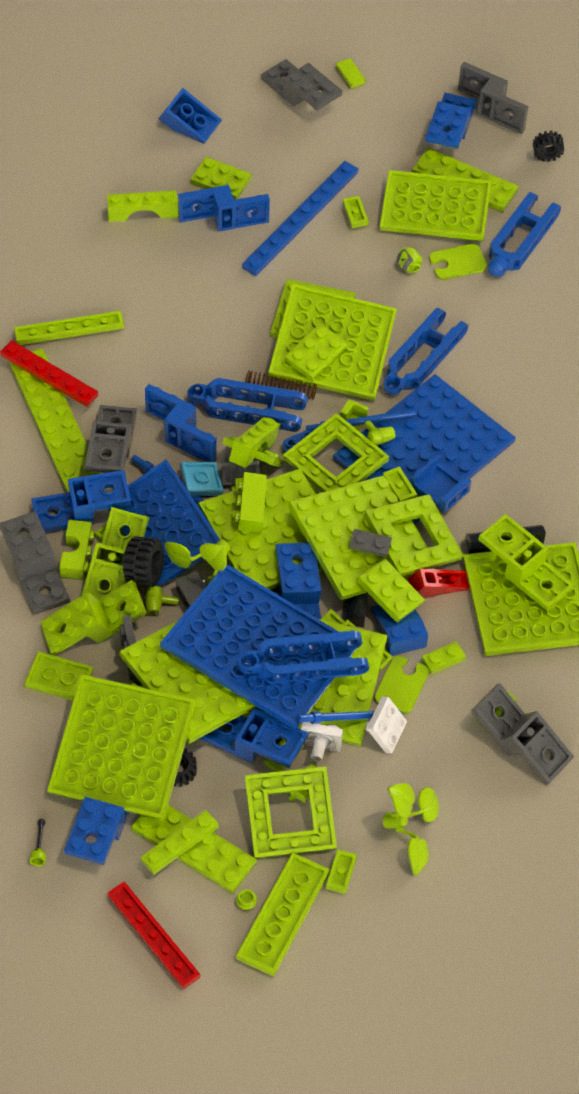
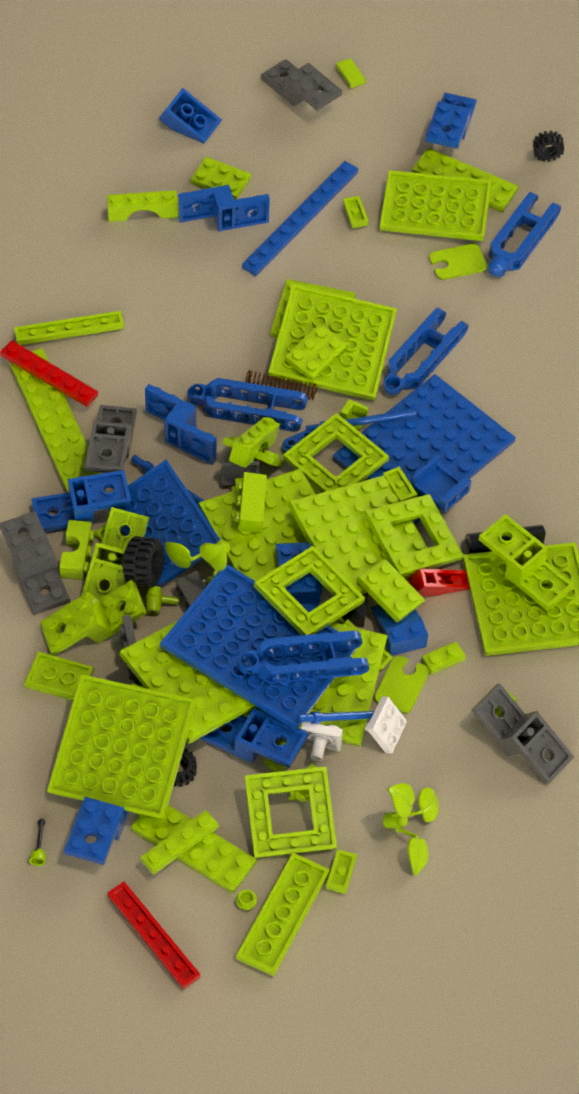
(201, 478): medium azure plate -> none
(309, 561): none -> lime plate
(370, 543): dark grey plate -> none
(379, 435): lime piece -> none
(409, 260): lime head -> none
(492, 96): dark grey bracket -> none

